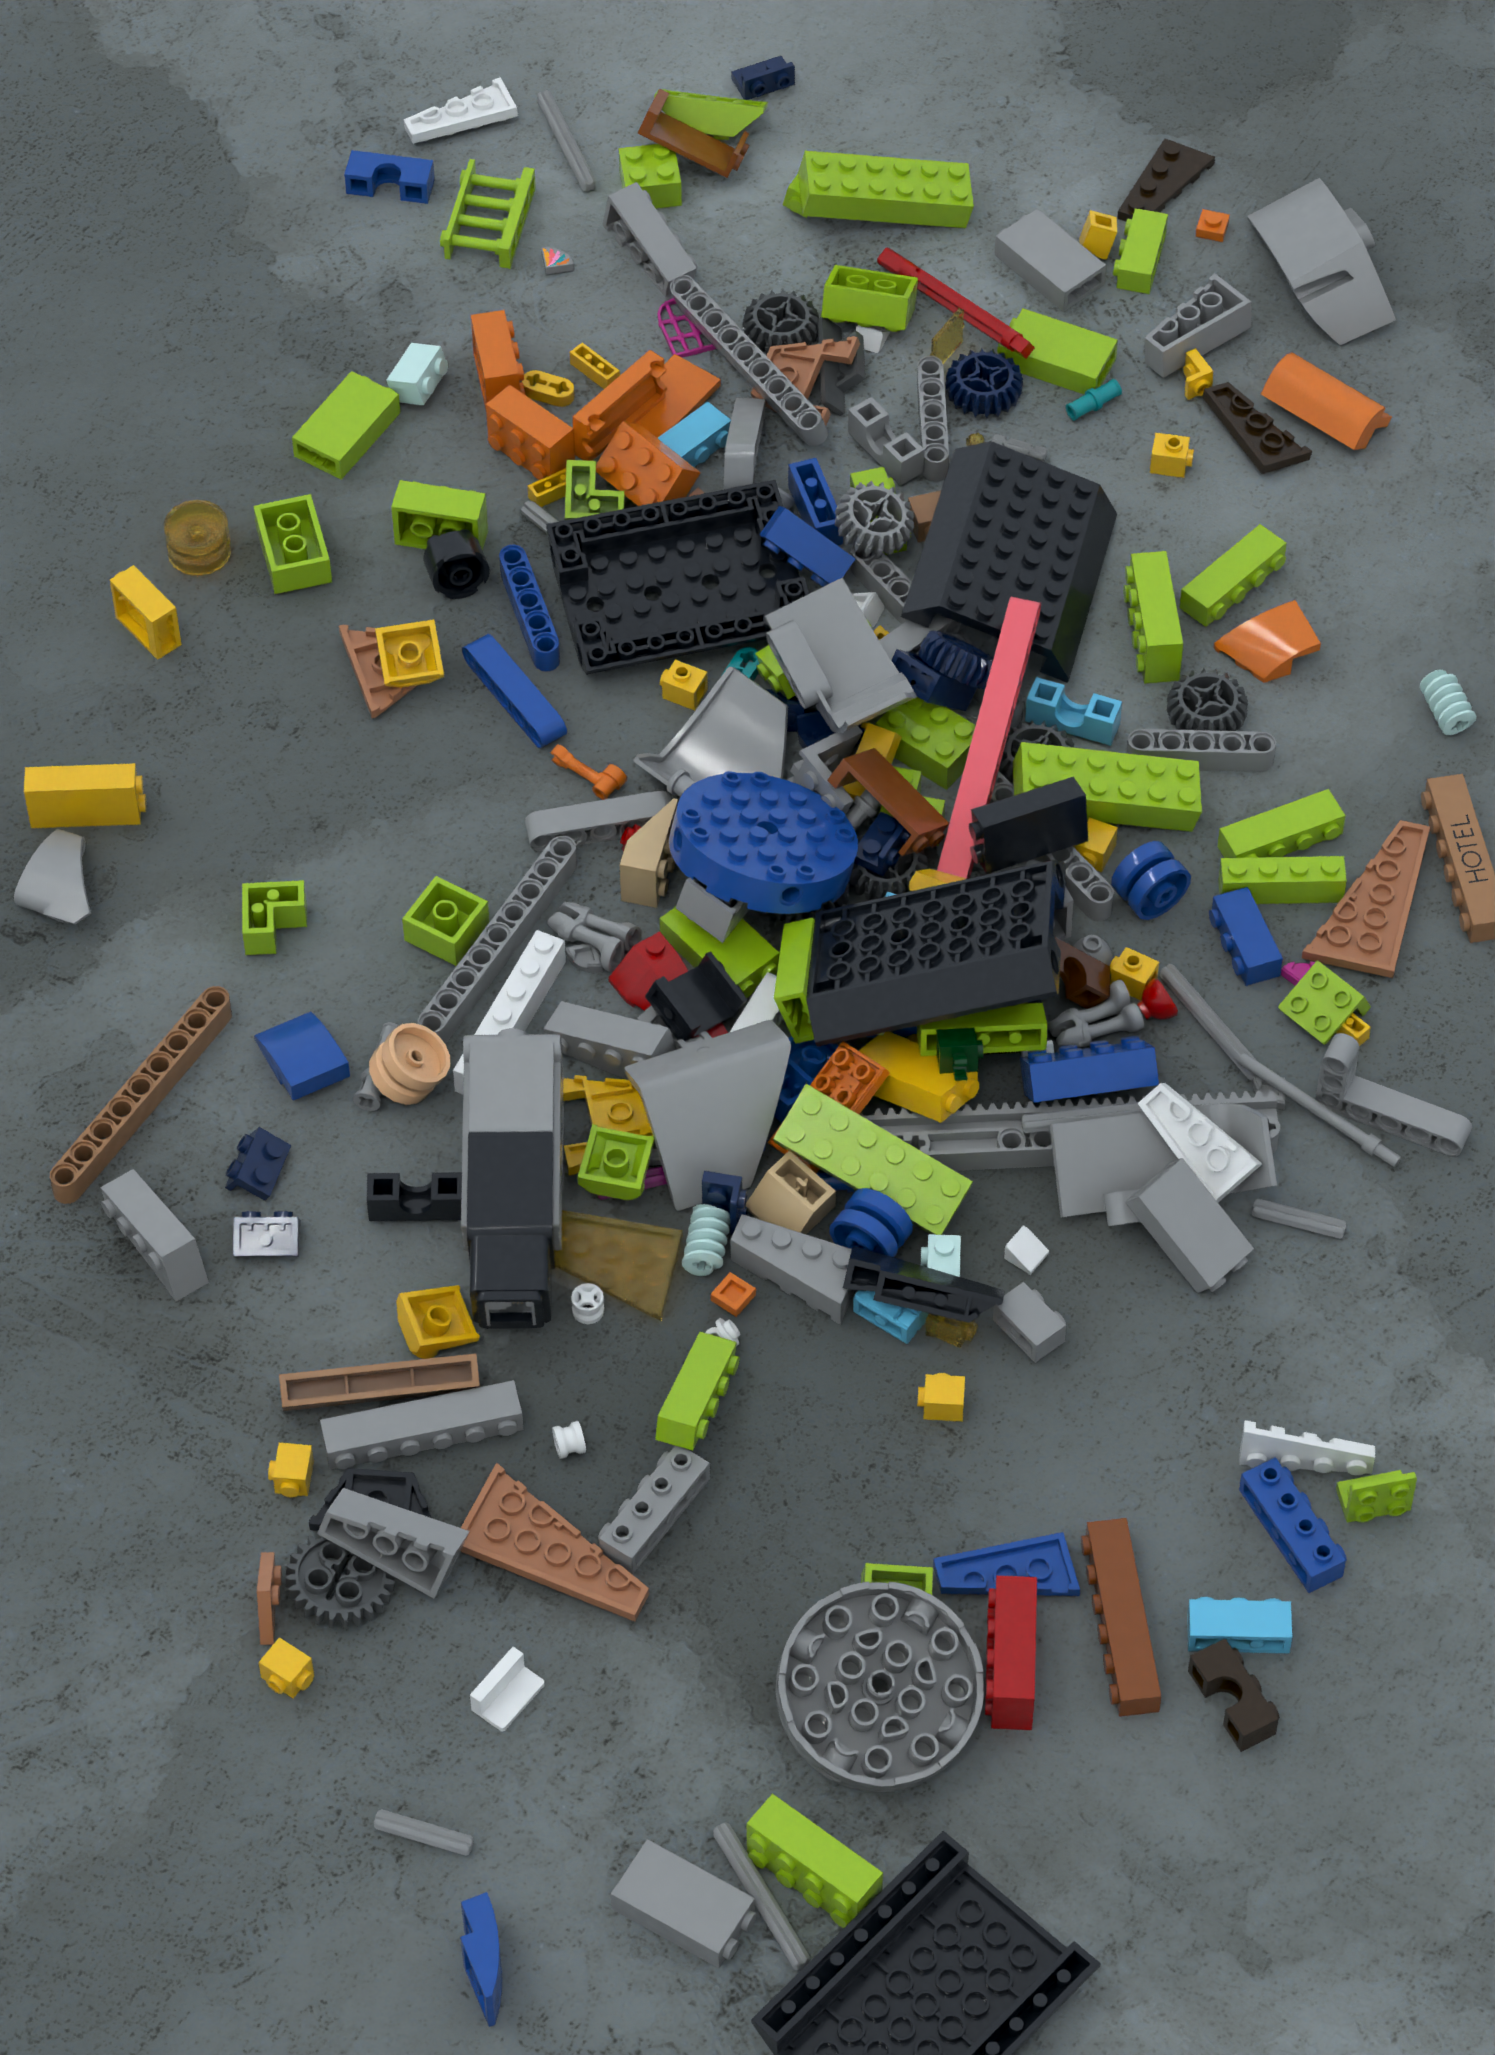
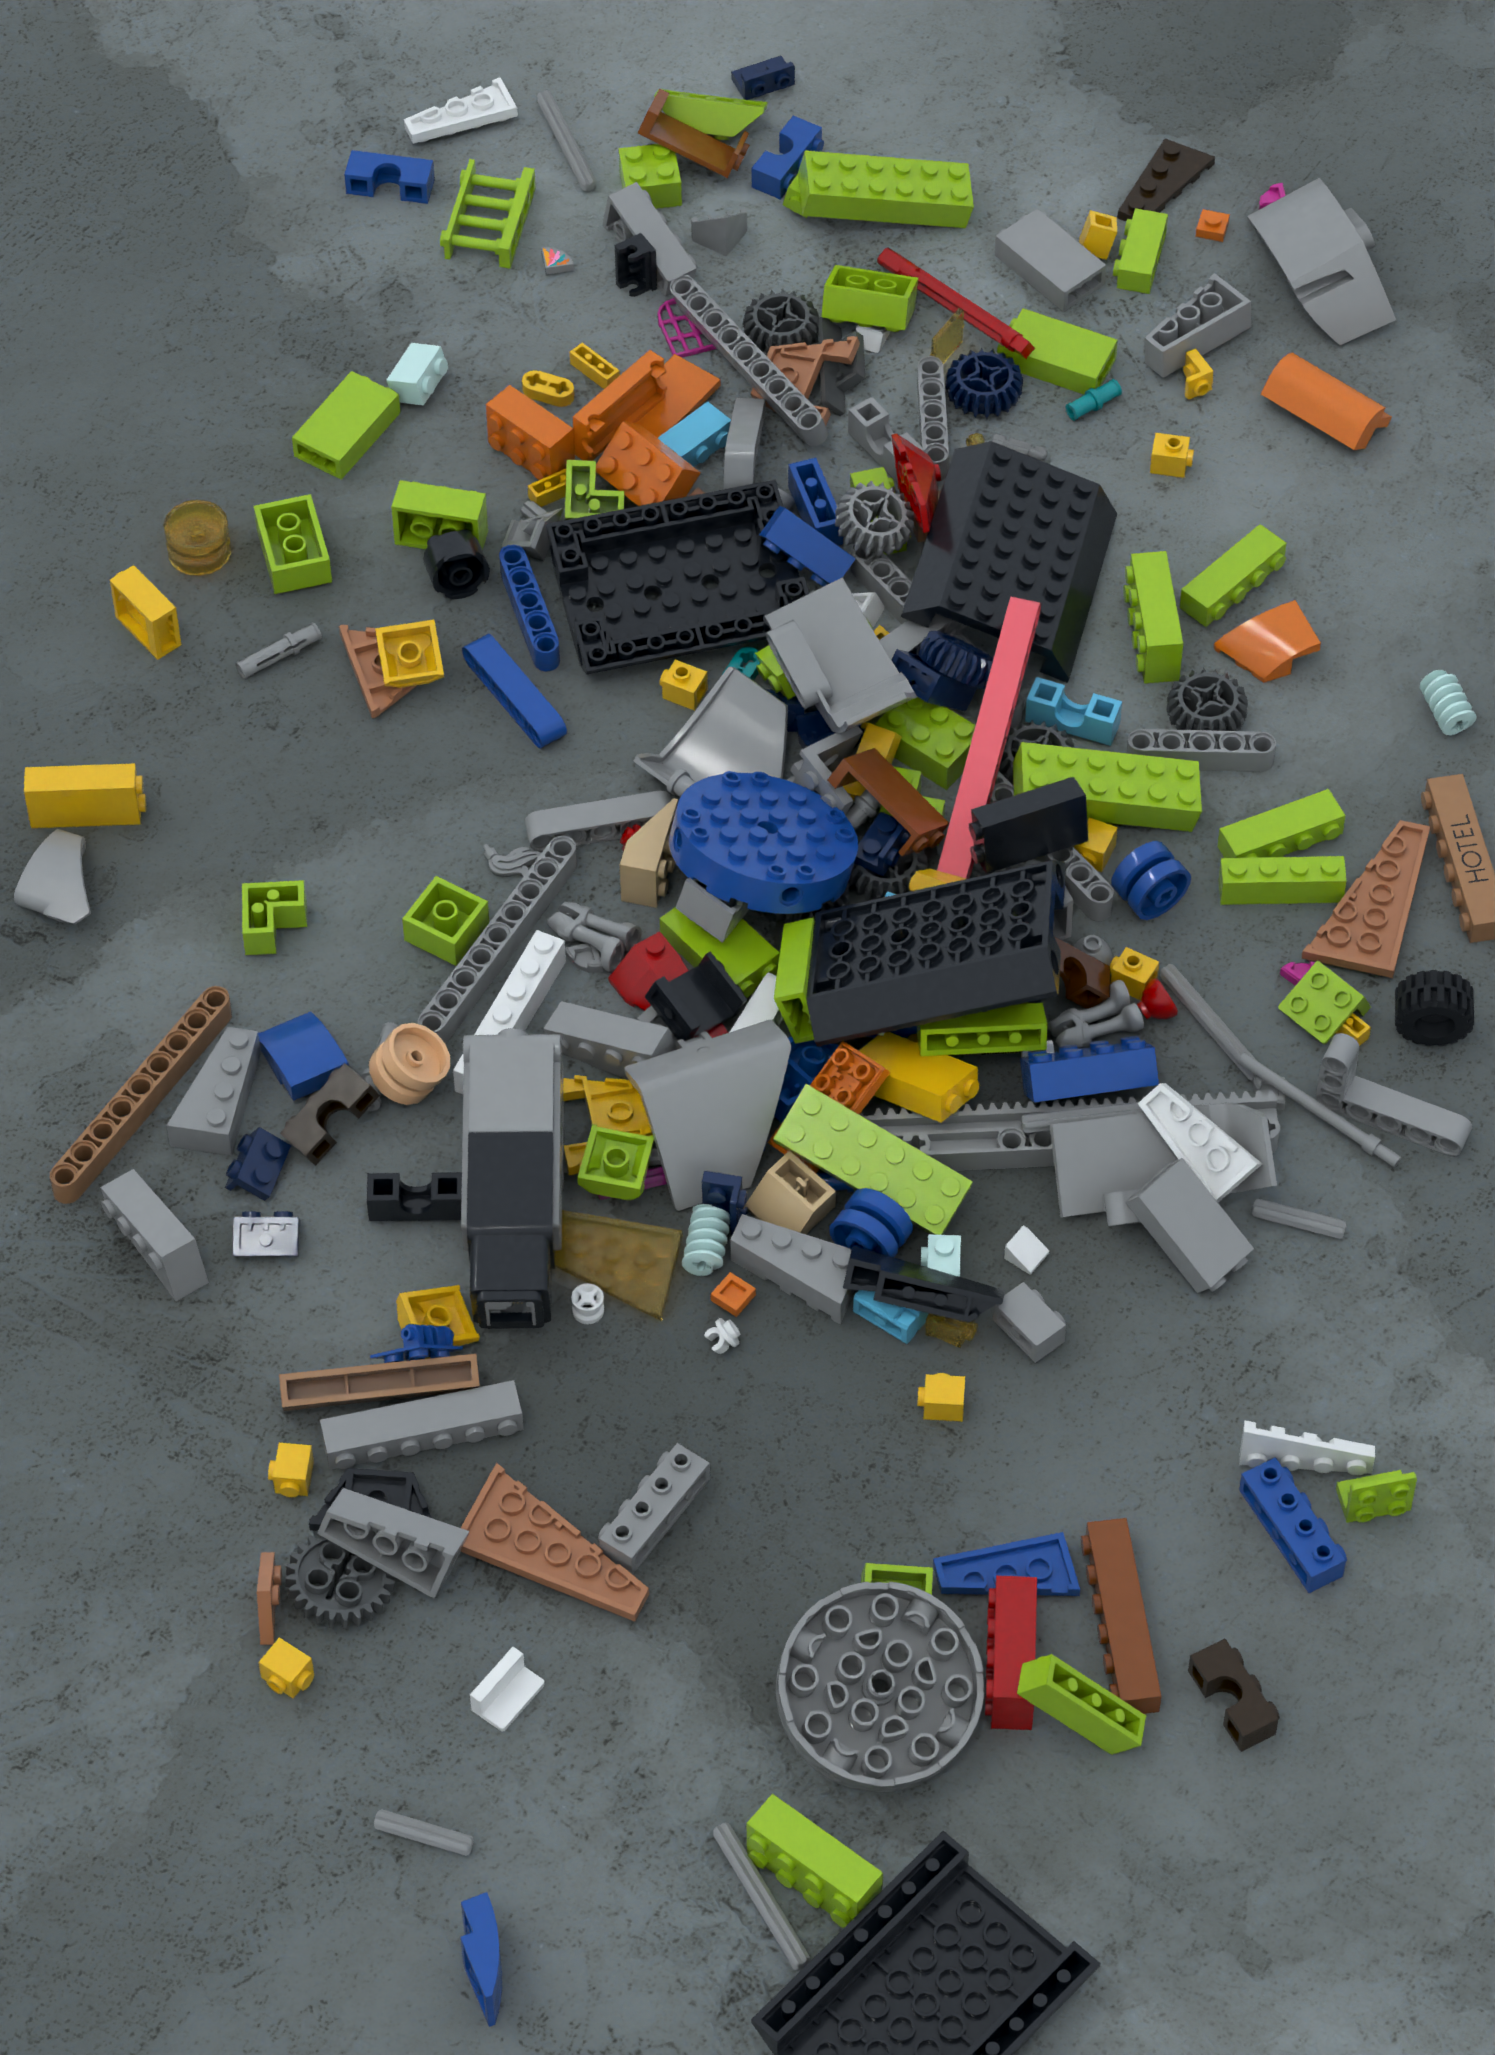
(217, 1099): none -> light grey wedge
(288, 645): none -> light grey pin
(341, 1092): none -> dark brown arch
(420, 1343): none -> blue hinge
(495, 354): orange brick -> none
(511, 864): none -> light grey piece
(532, 533): none -> light grey slope
(569, 1439): white wheel -> none
(604, 782): orange brick -> none
(636, 265): none -> black hinge
(684, 1904): light grey brick -> none
(697, 1391): lime brick -> none
(720, 233): none -> light grey slope
(775, 172): none -> blue arch
(916, 479): none -> red wedge
(958, 1051): dark green brick -> none
(1081, 1704): none -> lime brick
(1243, 1623): medium azure brick -> none
(1245, 936): blue brick -> none
(1254, 431): dark brown wing -> none
(1274, 193): none -> dark pink tile
(1434, 1008): none -> black tyre

